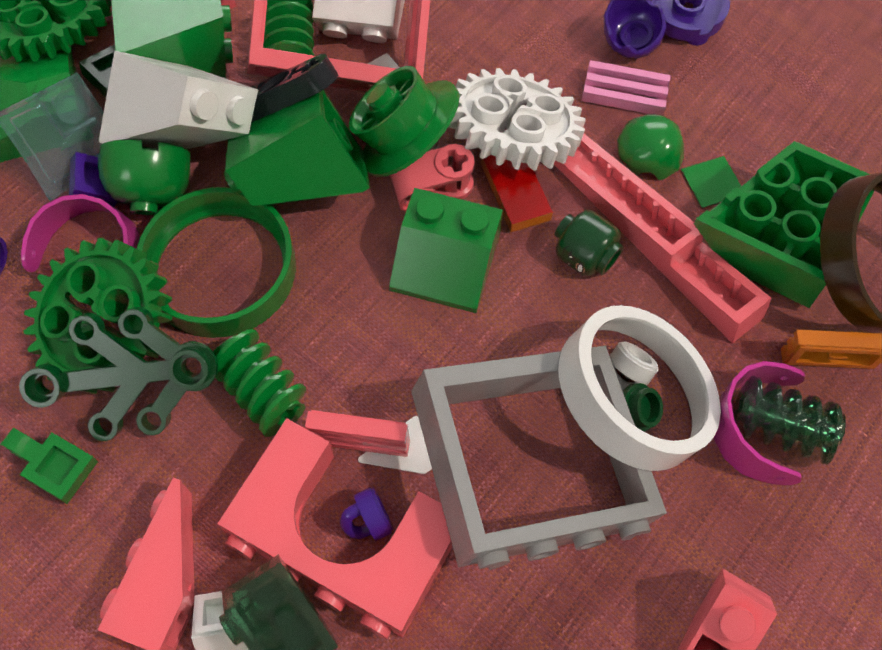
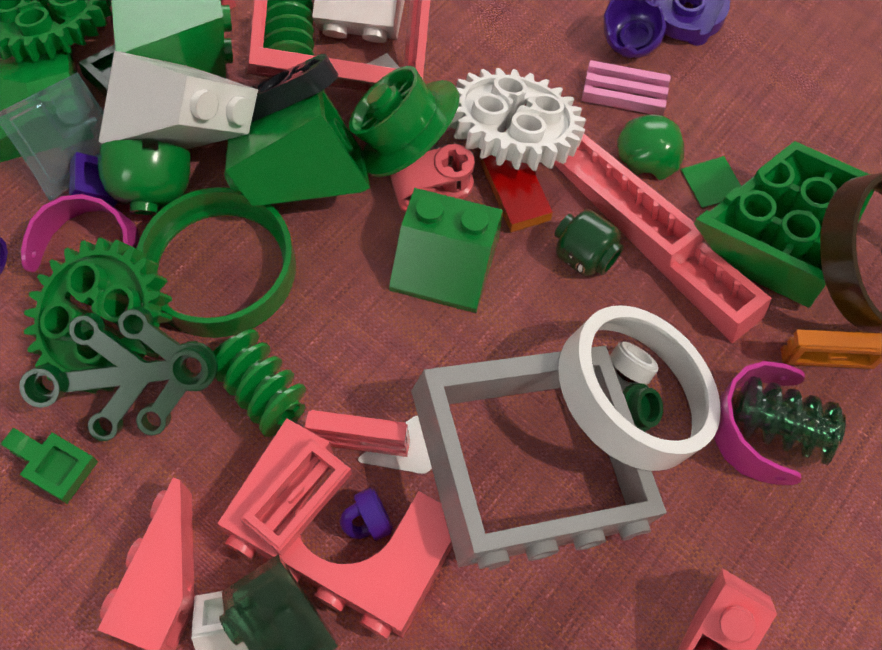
(312, 507): none -> coral tile

